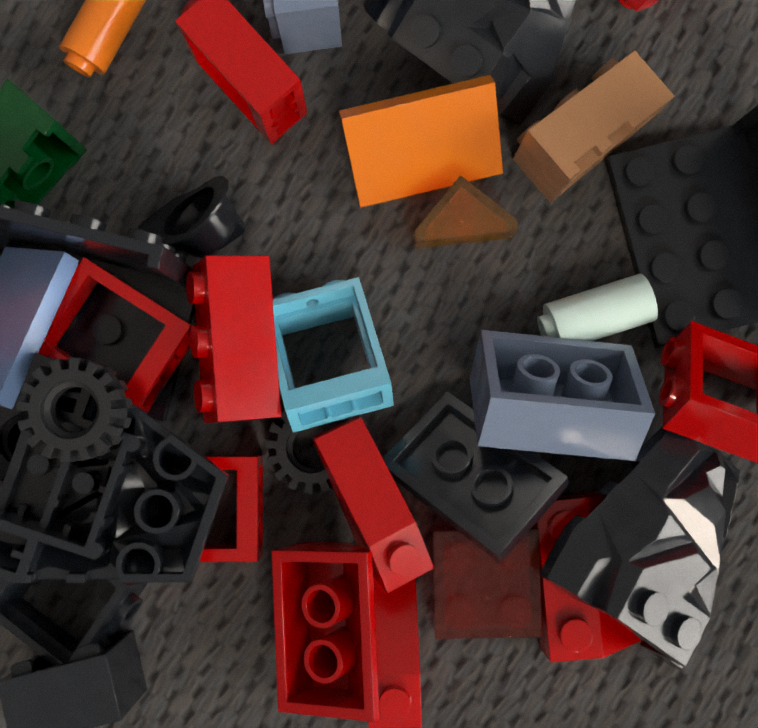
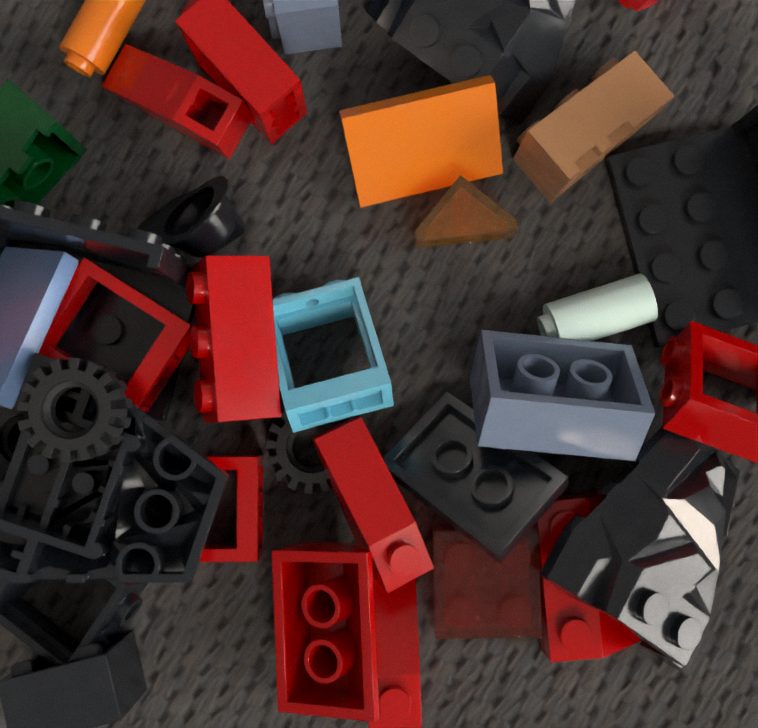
(180, 99): none -> red slope

